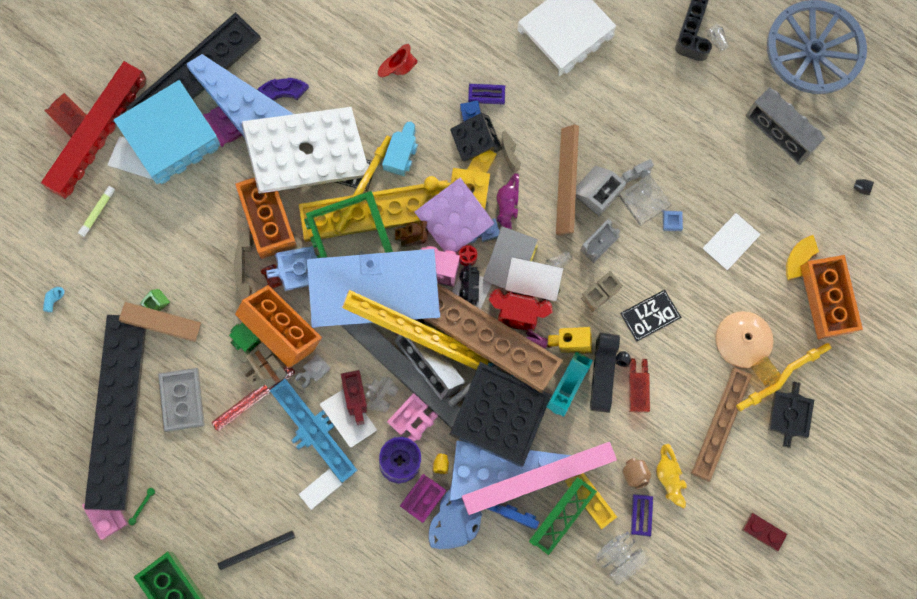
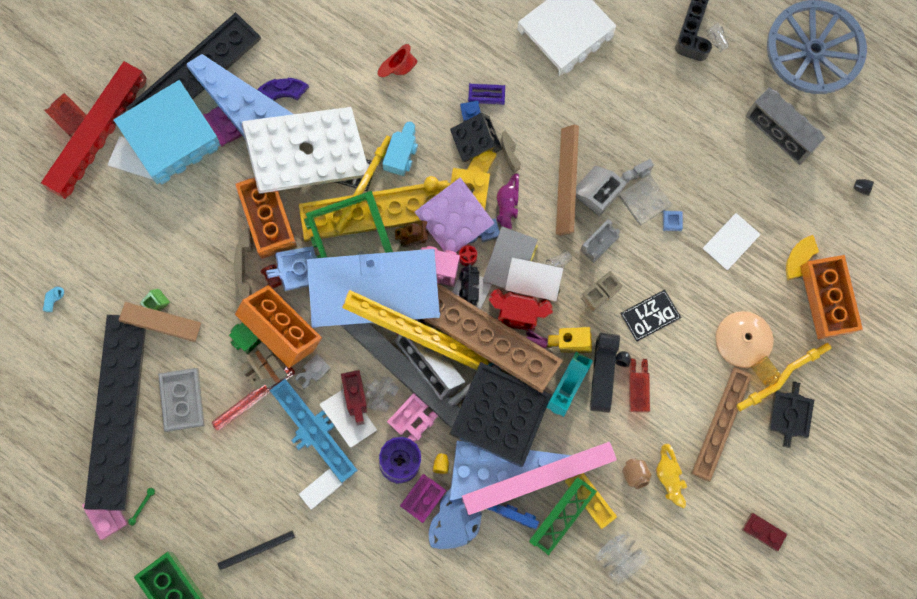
(96, 211): yellowish green bar -> none
(640, 532): dark purple tile -> none

